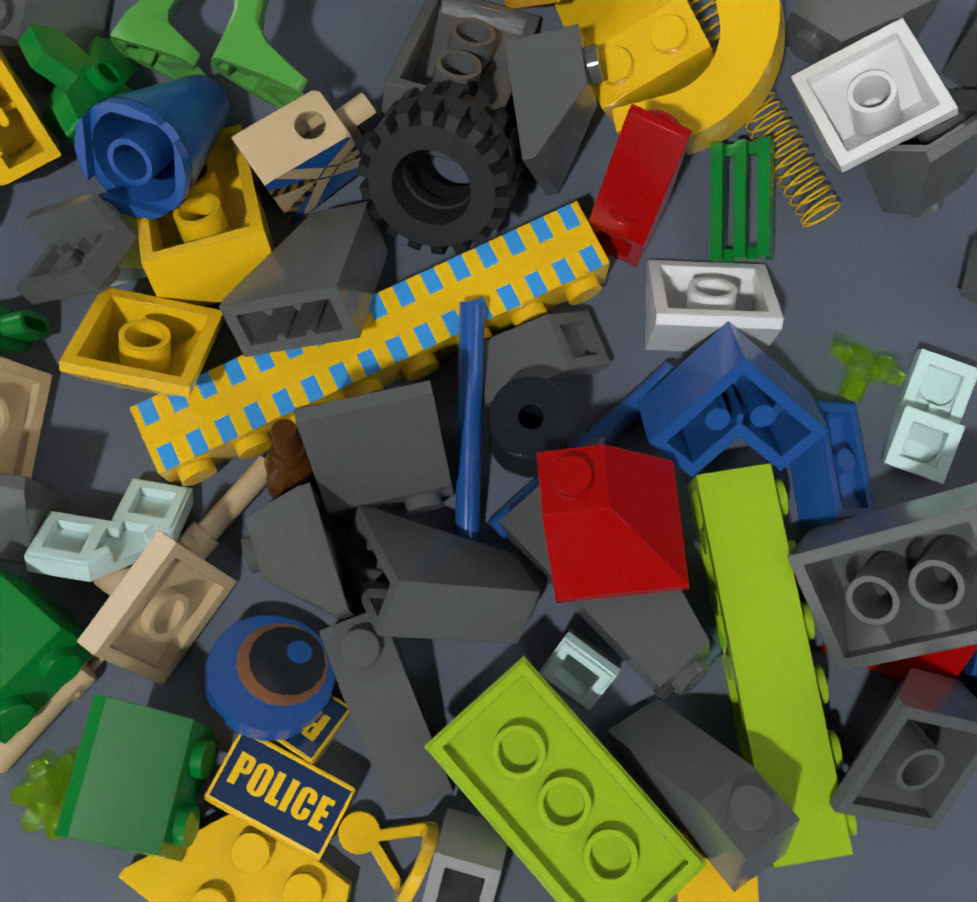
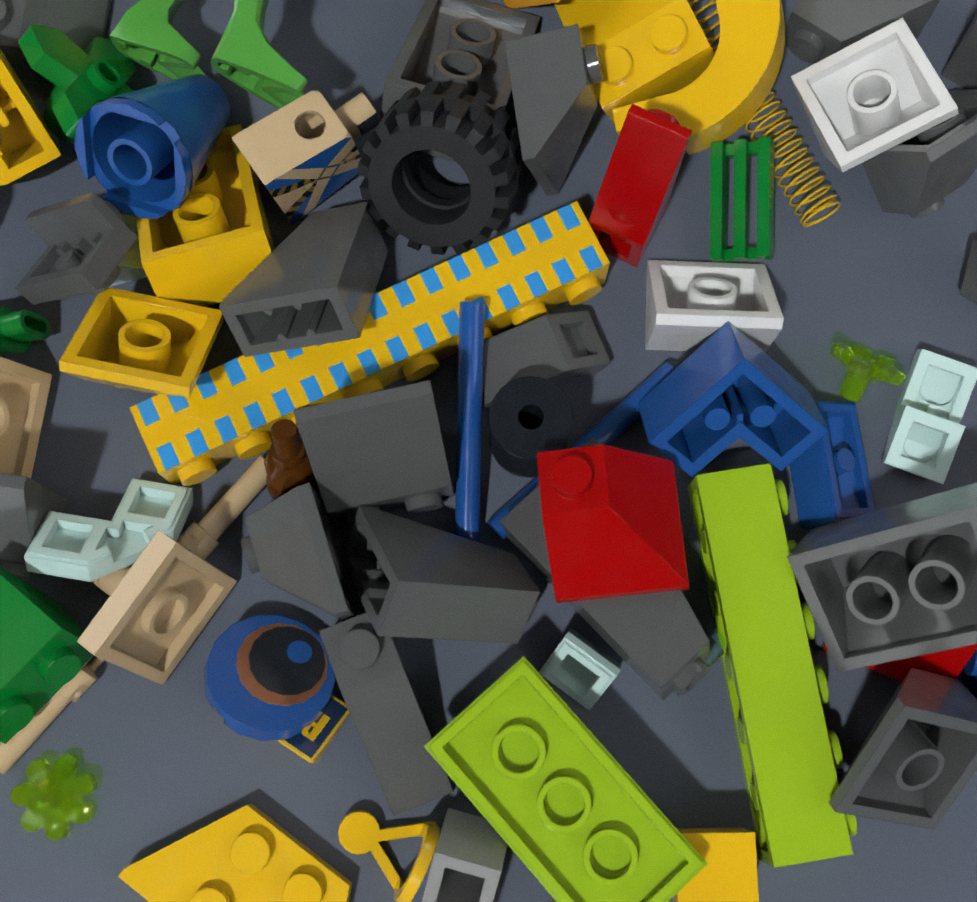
(137, 780): green slope -> none
(280, 795): slope -> none
(707, 791): dark grey slope -> none

